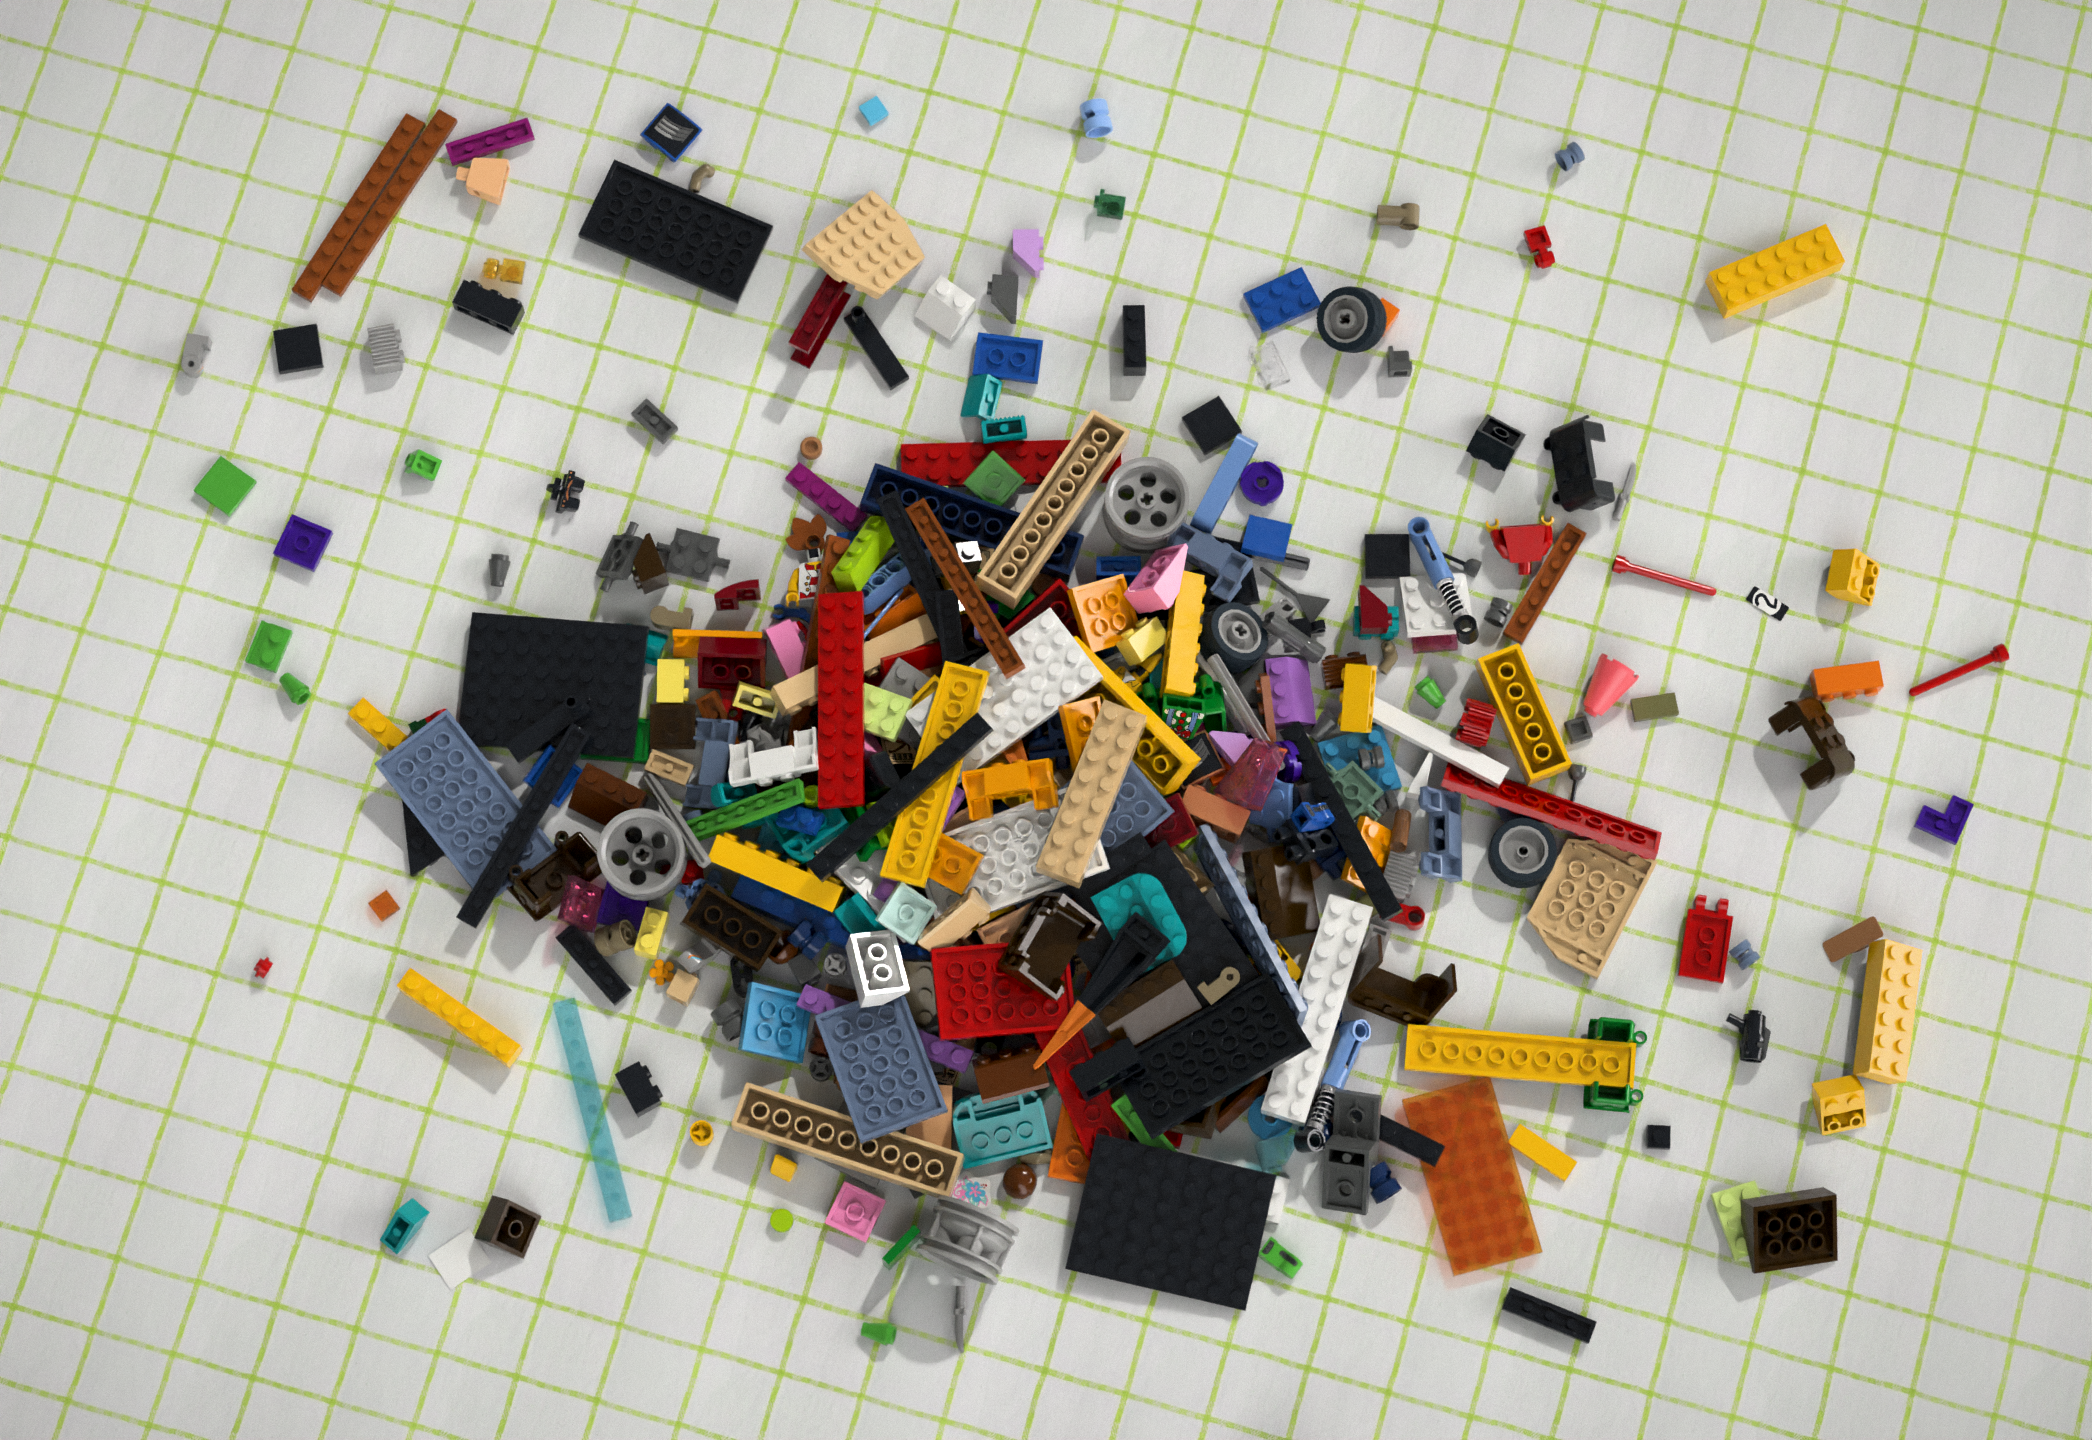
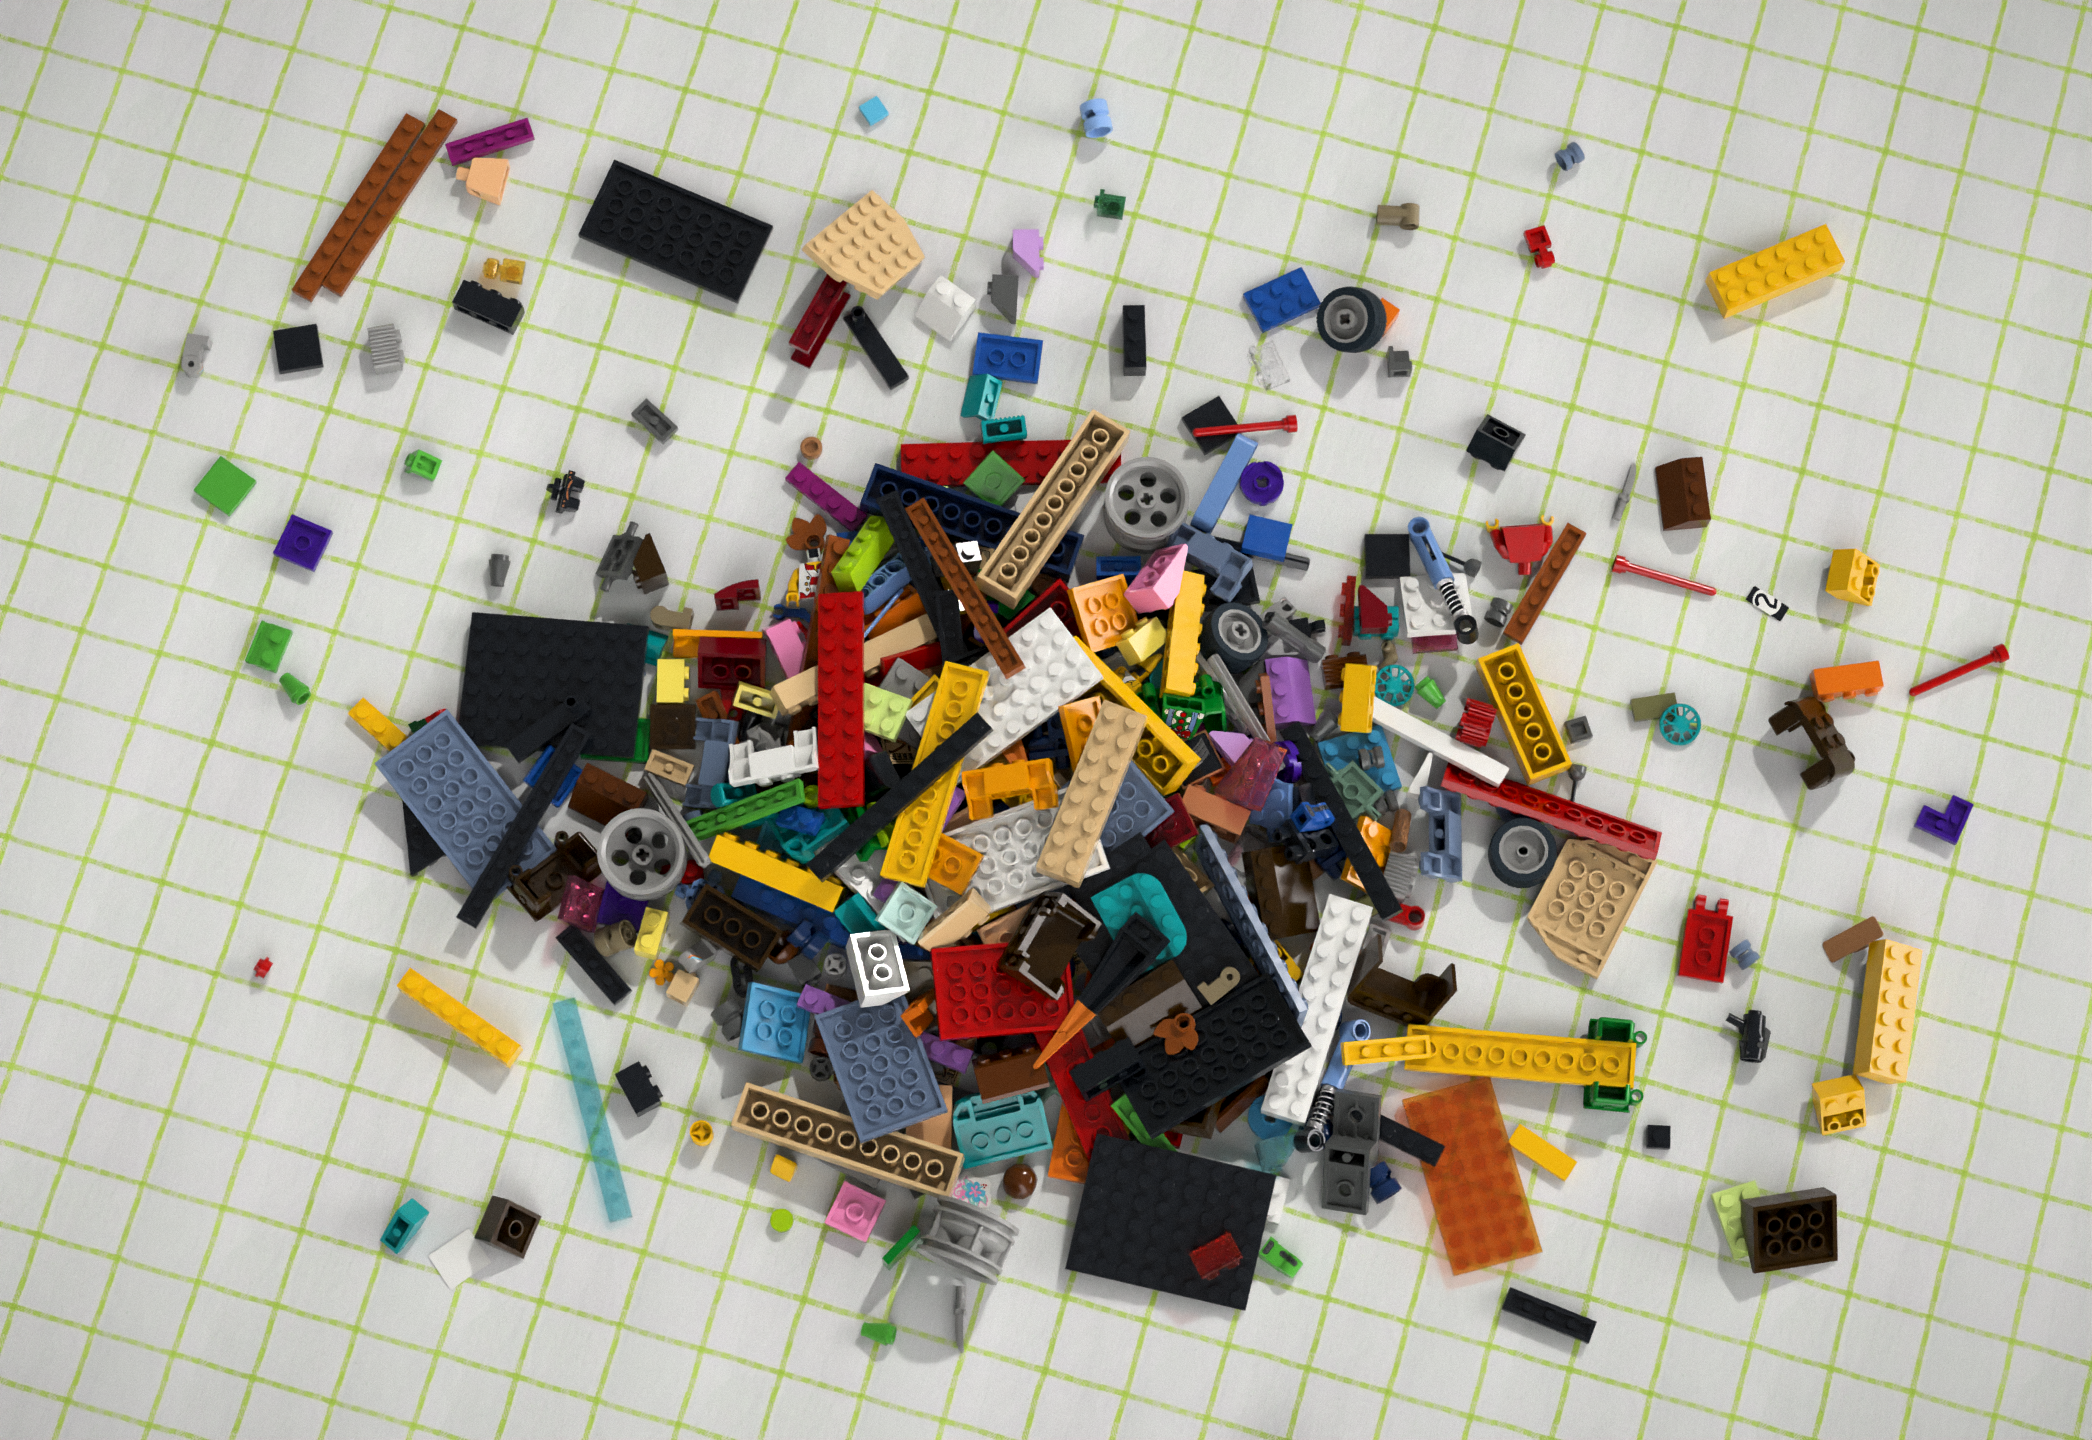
(384, 906): clear orange tile -> none
(671, 132): slope -> none
(692, 555): dark grey plate -> none
(703, 171): dark tan arm -> none
(917, 1015): none -> orange panel
(1037, 1158): dark tan arm -> none
(1175, 1036): none -> dark orange plate
(1215, 1256): none -> clear red brick
(1286, 424): none -> red piece
(1310, 605): dark grey piece -> none
(1347, 610): none -> clear red plate
(1385, 1050): none -> yellow plate
(1394, 685): none -> teal wheel
(1575, 466): black container -> none
(1607, 685): coral cone -> none
(1680, 724): none -> teal wheel
(1683, 494): none -> reddish brown slope

